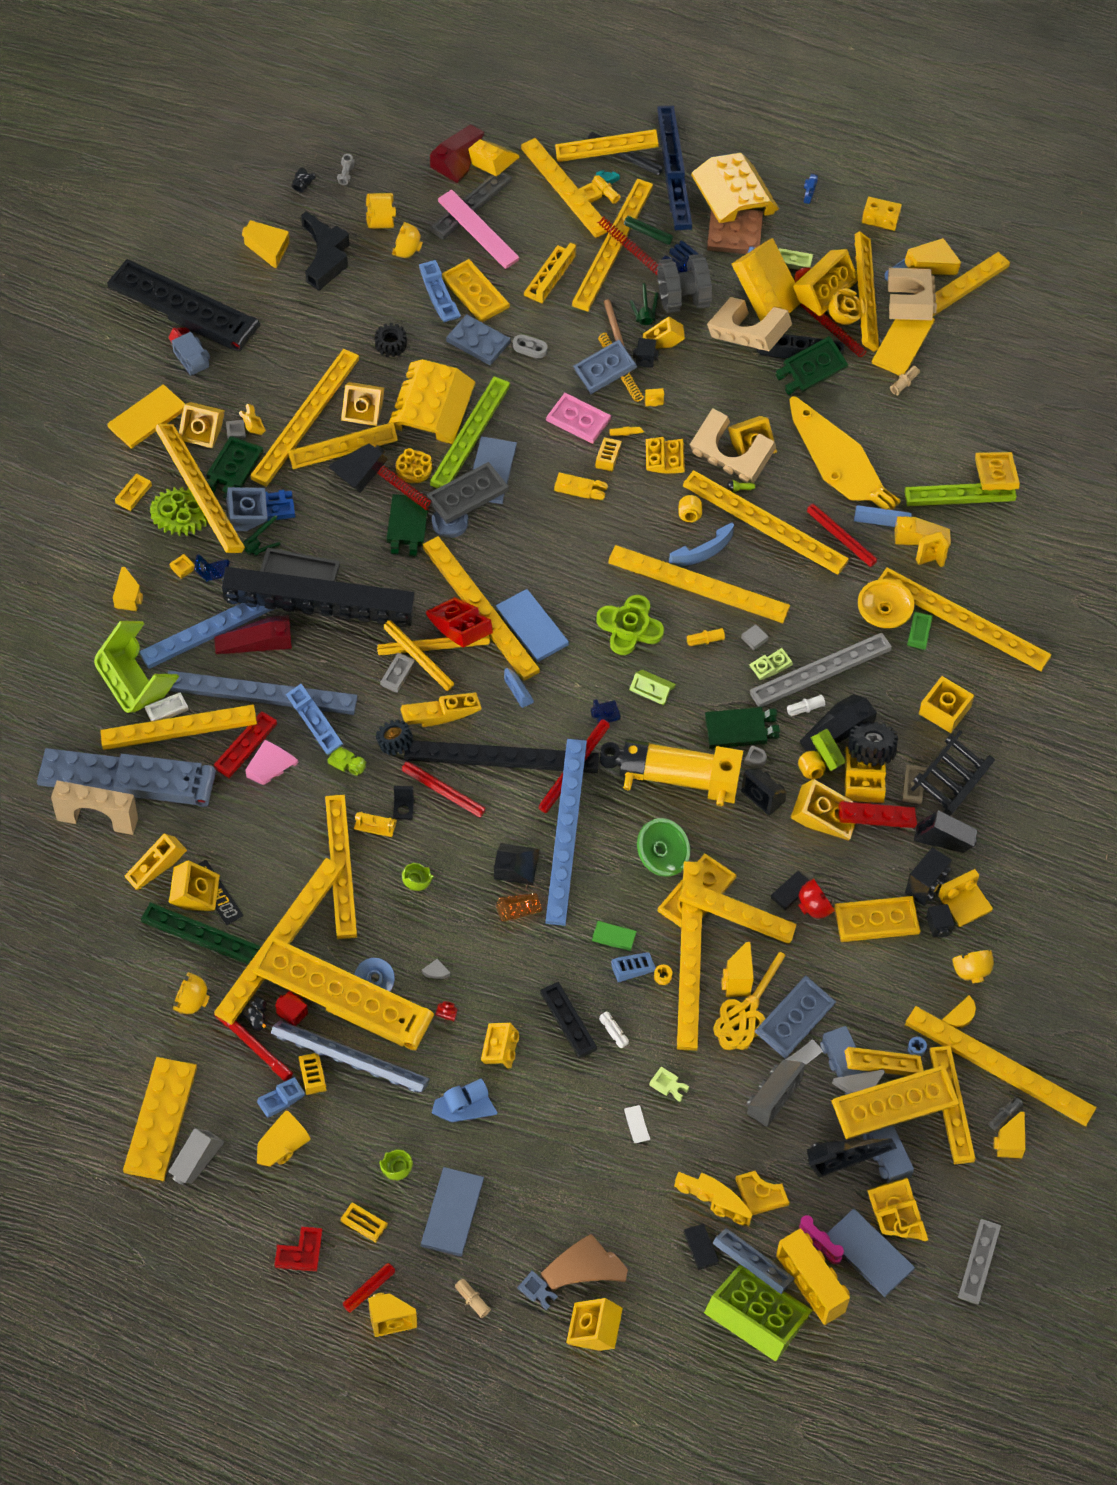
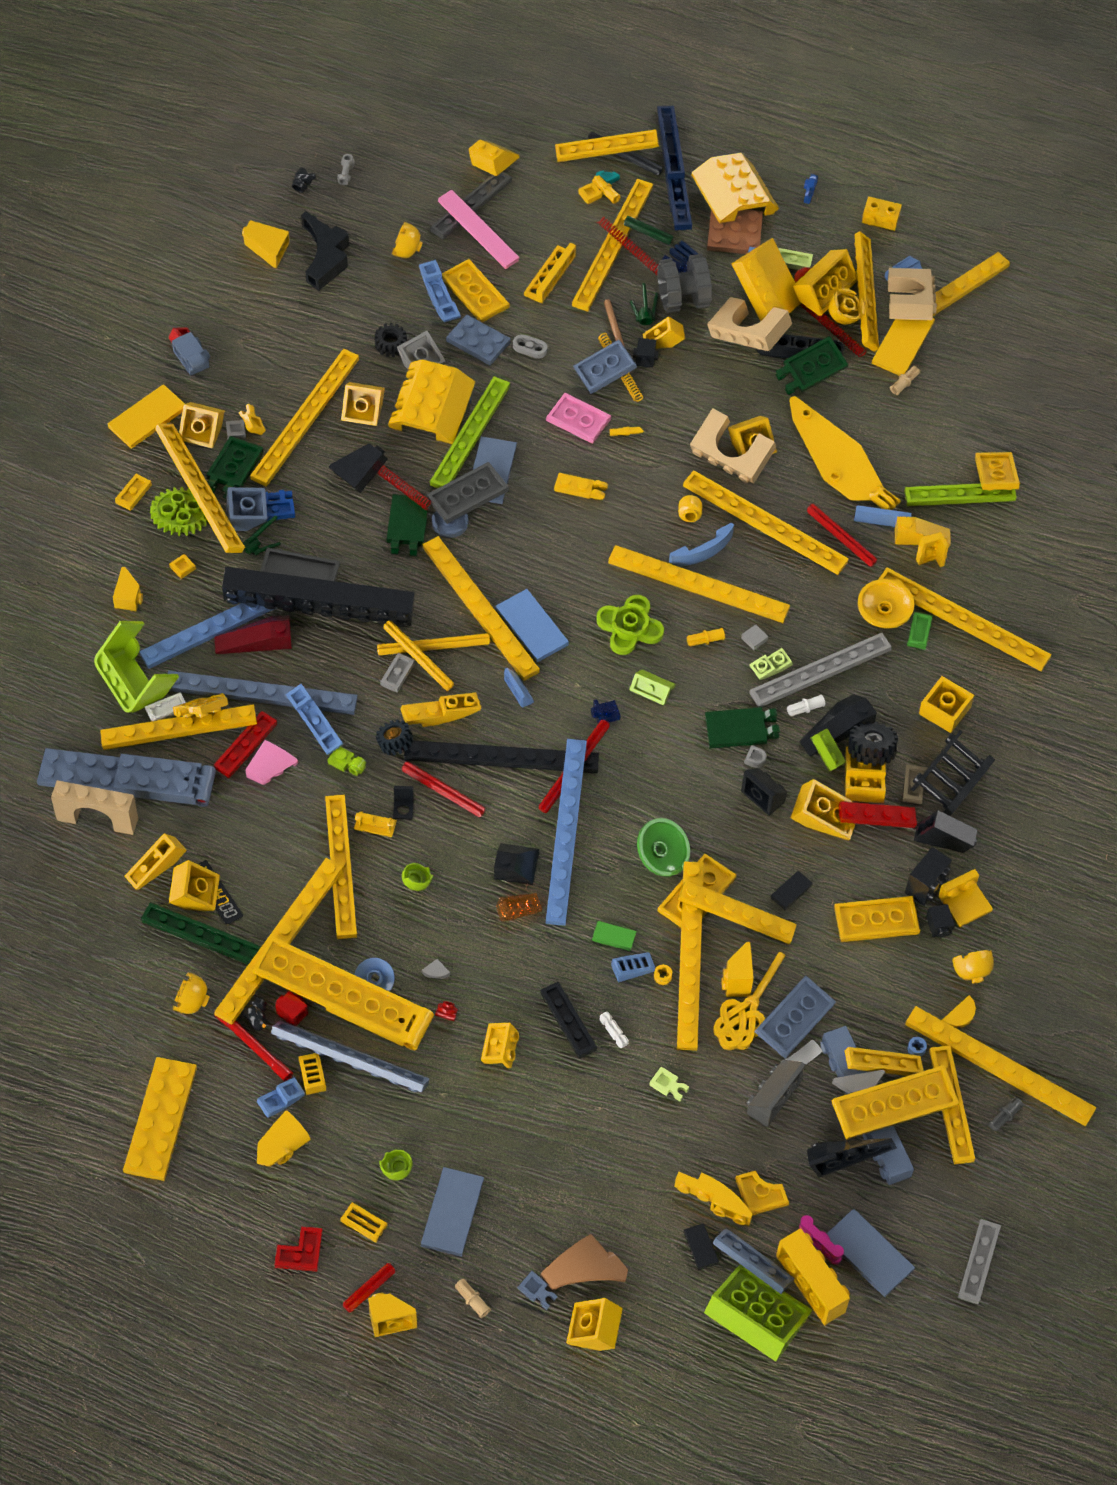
(185, 305): black hinge -> none
(195, 1155): light grey slope -> none
(201, 706): none -> yellow plate
(211, 571): clear blue bracket -> none
(342, 445): yellow plate -> none
(380, 210): yellow brick -> none
(414, 466): yellow tile -> none
(420, 348): none -> light grey slope
(452, 155): dark red wedge -> none
(460, 621): red slope -> none
(464, 1103): medium blue panel -> none
(564, 186): yellow plate -> none
(606, 464): yellow slope -> none
(636, 1124): white sticker -> none
(654, 397): yellow plate -> none
(665, 455): yellow slope -> none
(677, 766): yellow piece -> none
(735, 486): lime piece -> none
(811, 765): yellow head -> none
(814, 901): red cylinder -> none
(897, 1210): yellow slope -> none
(933, 256): yellow slope -> none
(1011, 1138): yellow slope -> none

